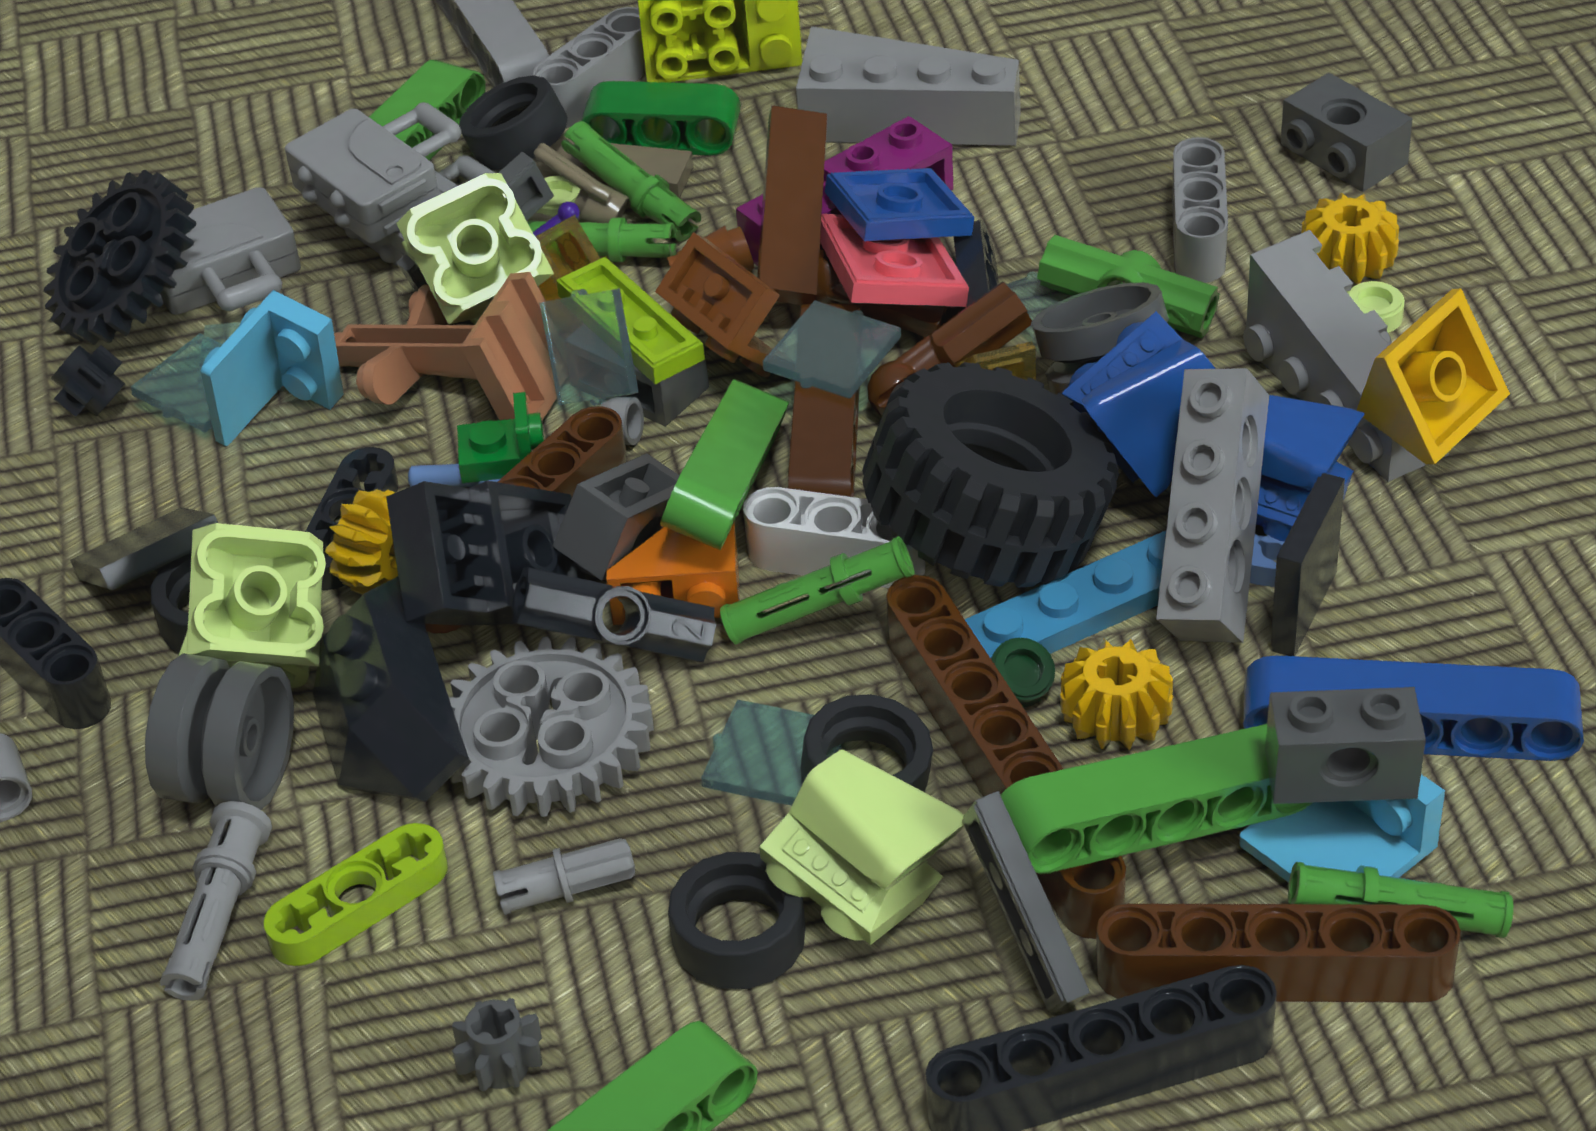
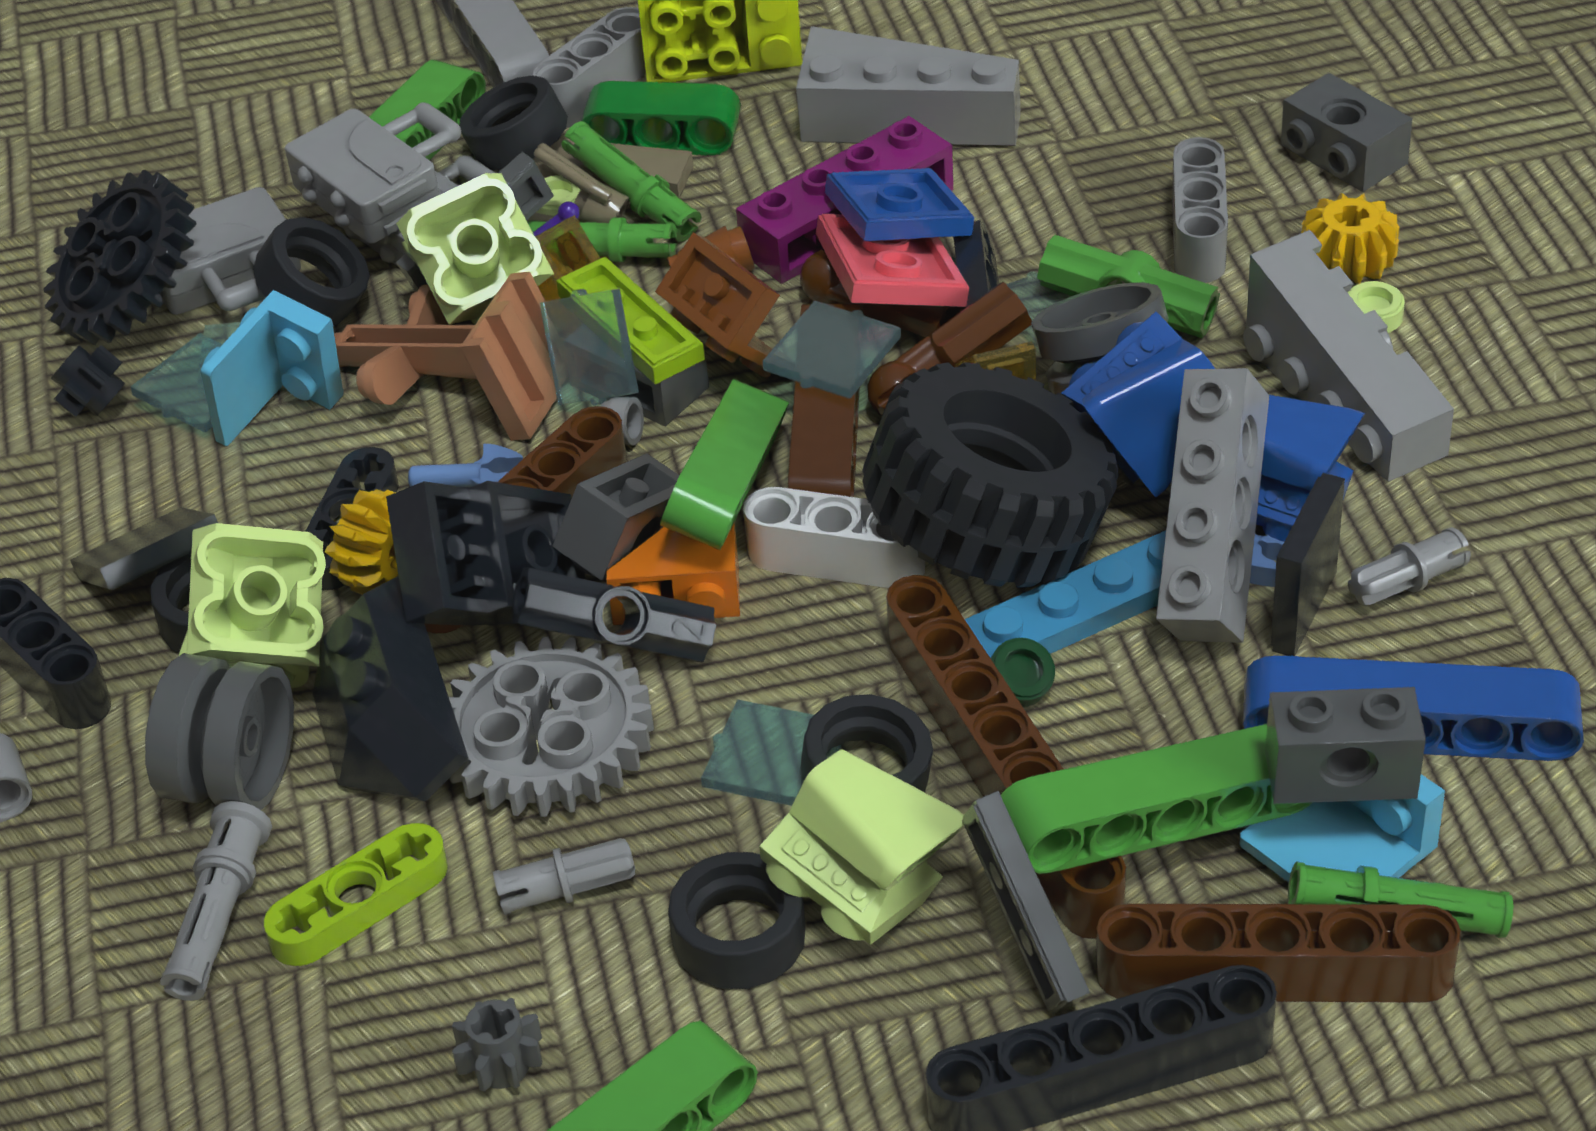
(327, 251): none -> black tyre
(495, 447): green bracket -> none
(792, 204): reddish brown tile -> none
(886, 562): bright green pin -> none
(1116, 693): yellow gear -> none
(1409, 567): none -> light grey axle
(1434, 381): yellow slope -> none

